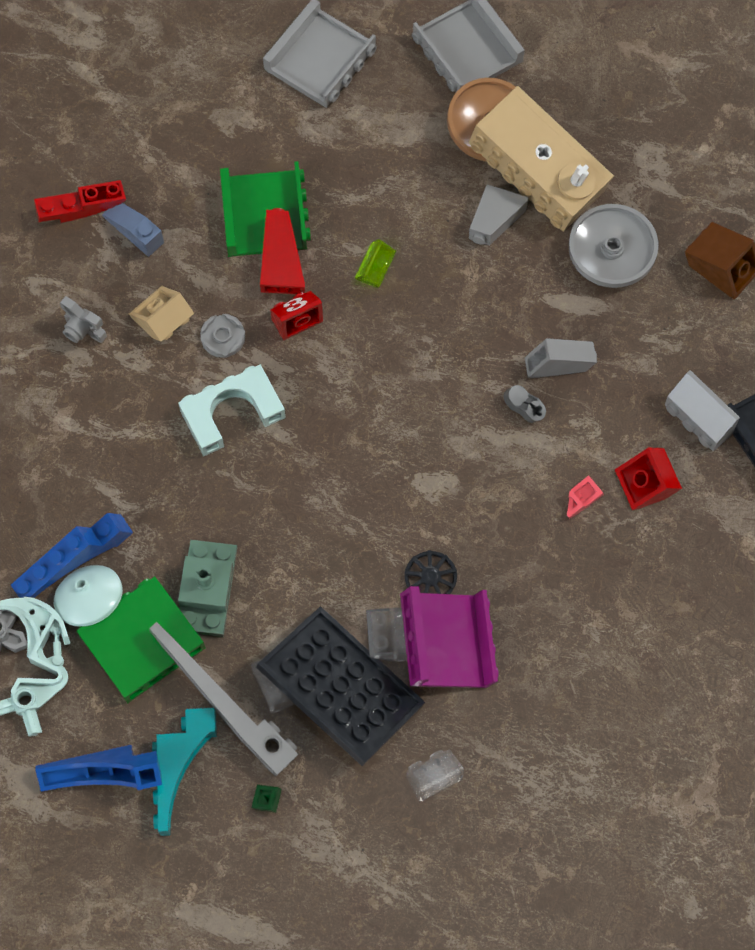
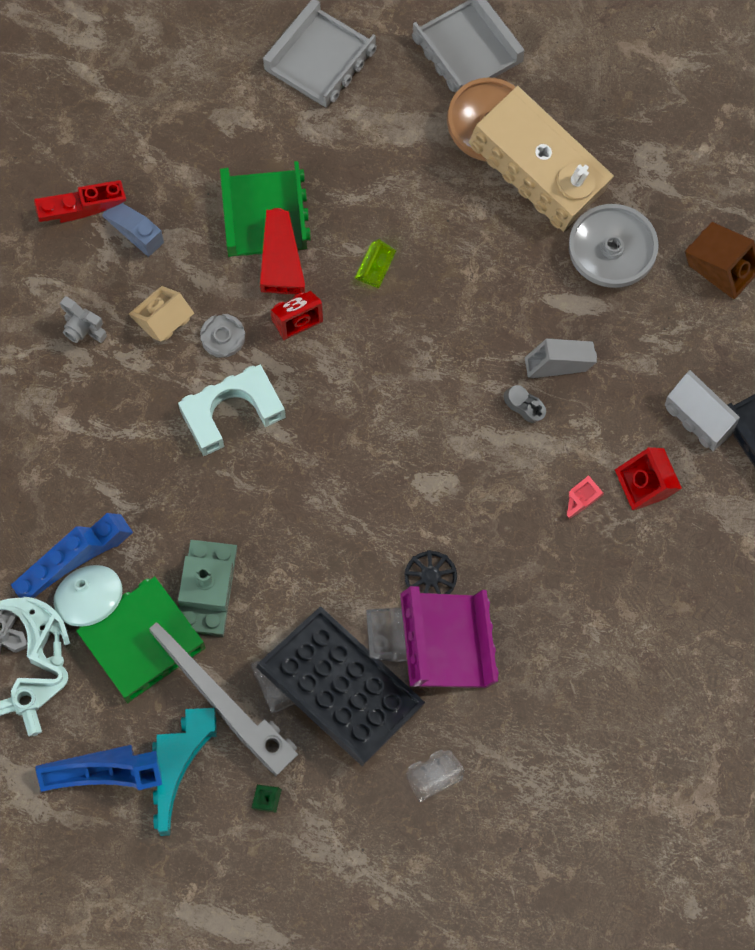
(496, 214): light grey slope -> none

